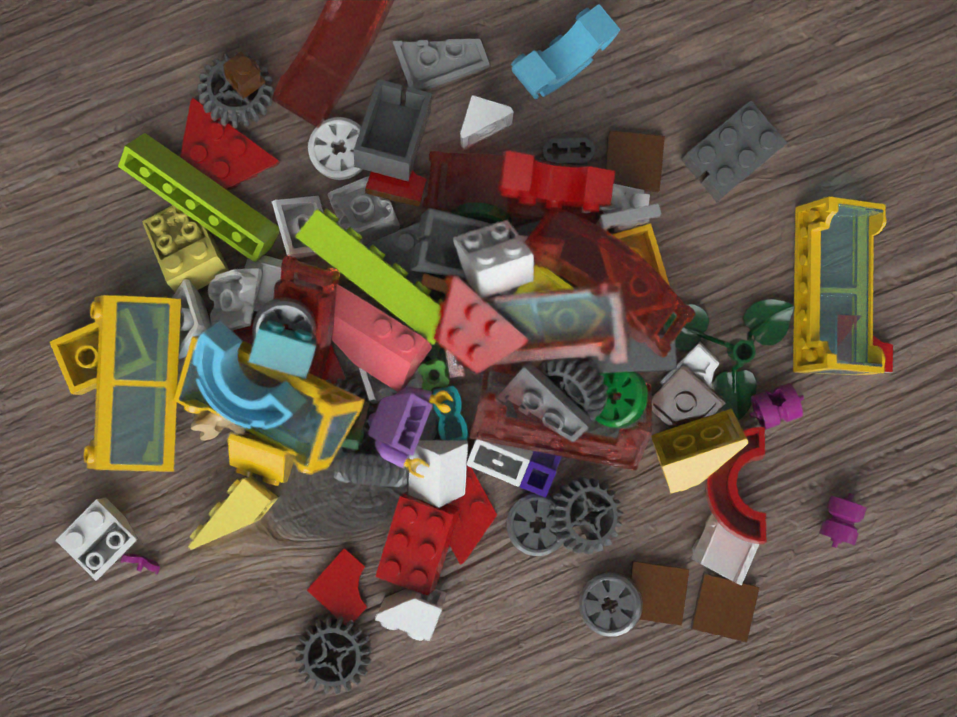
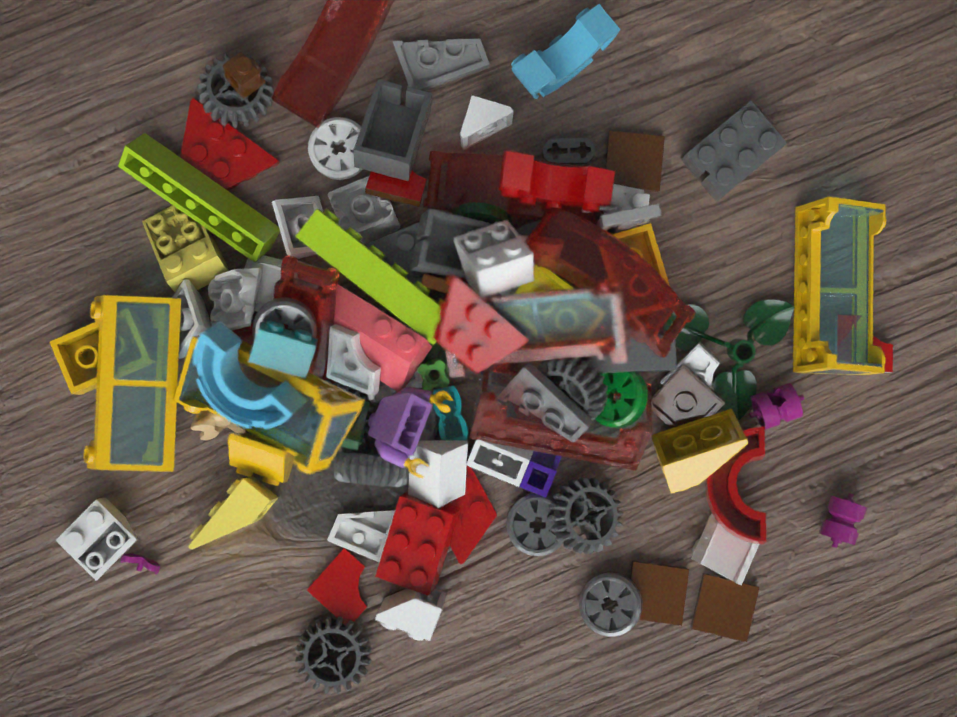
(349, 363): none -> white tile
(362, 532): none -> white wing

